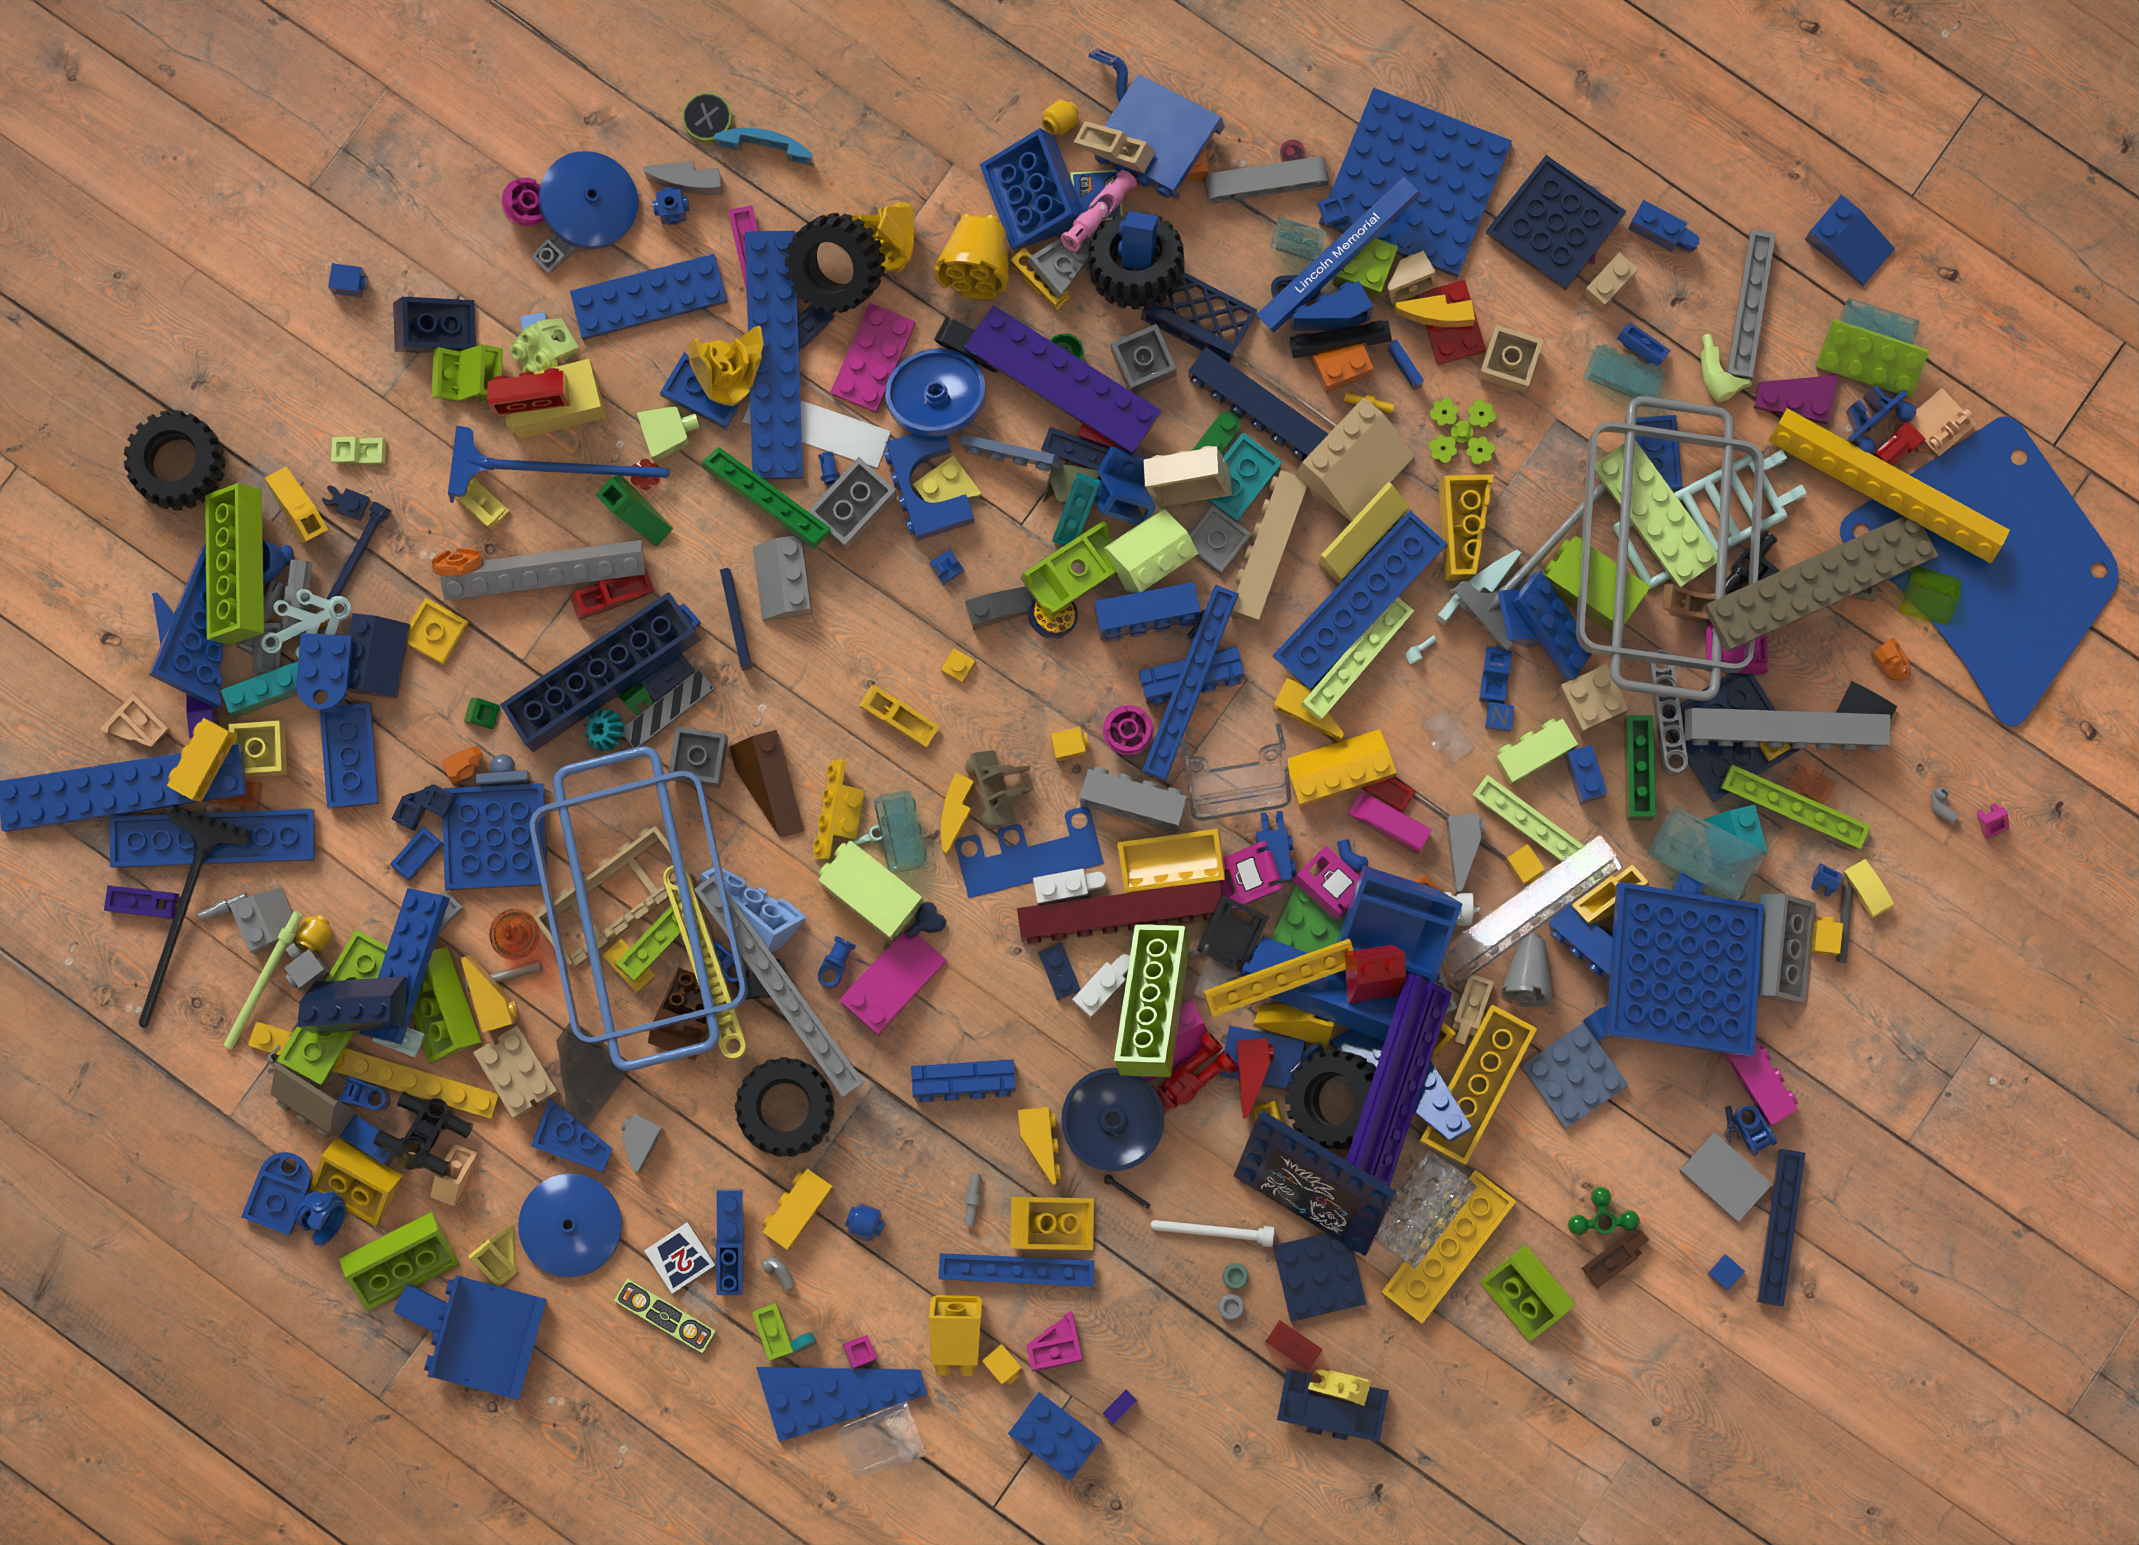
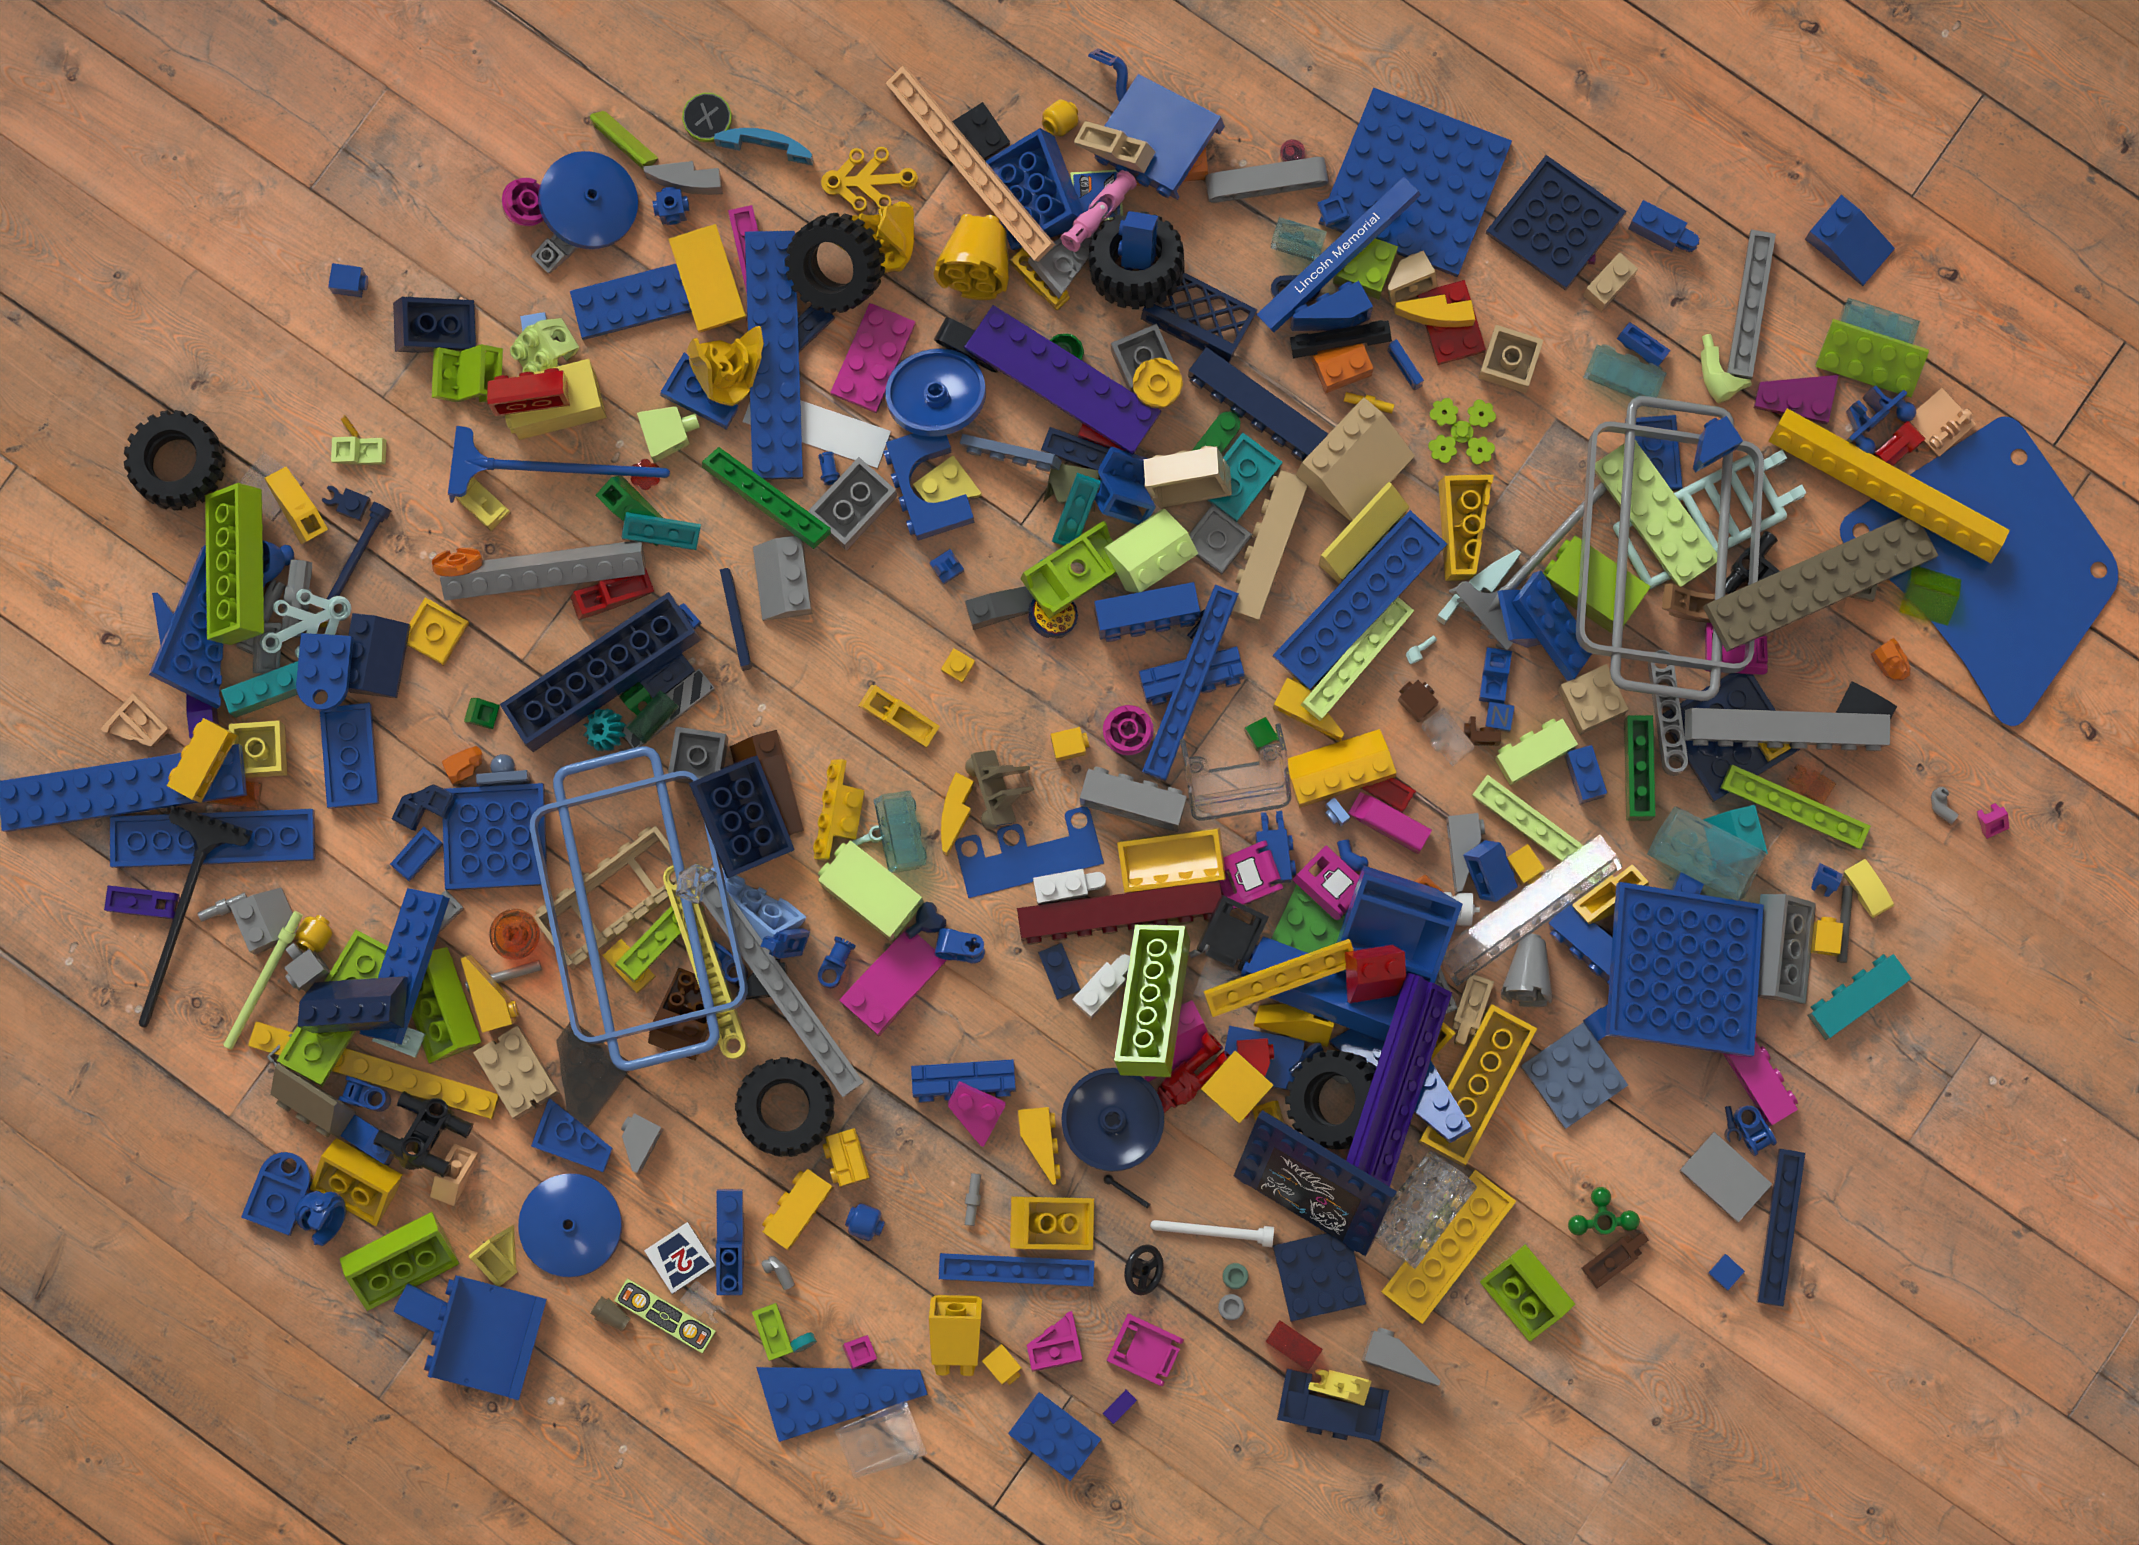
(347, 423): none -> yellow leg
(610, 1314): none -> dark tan cone
(623, 139): none -> lime slope
(652, 717): none -> clear green brick
(661, 531): none -> teal tile
(692, 882): none -> clear panel
(707, 278): none -> yellow tile
(741, 816): none -> dark blue slope
(786, 943): none -> blue hinge
(846, 1158): none -> yellow brick
(865, 180): none -> yellow plant
(956, 946): none -> blue piece
(970, 164): none -> light nougat plate
(976, 1111): none -> dark pink wing
(982, 131): none -> black plate
(1140, 1269): none -> black piece
(1148, 1352): none -> dark pink container
(1157, 383): none -> yellow tile
(1236, 1087): none -> yellow tile
(1260, 733): none -> green slope
(1336, 812): none -> light blue plate
(1393, 1355): none -> light grey slope
(1418, 699): none -> reddish brown brick
(1485, 737): none -> reddish brown bracket
(1490, 870): none -> blue brick
(1716, 442): none -> blue slope
(1859, 997): none -> teal brick

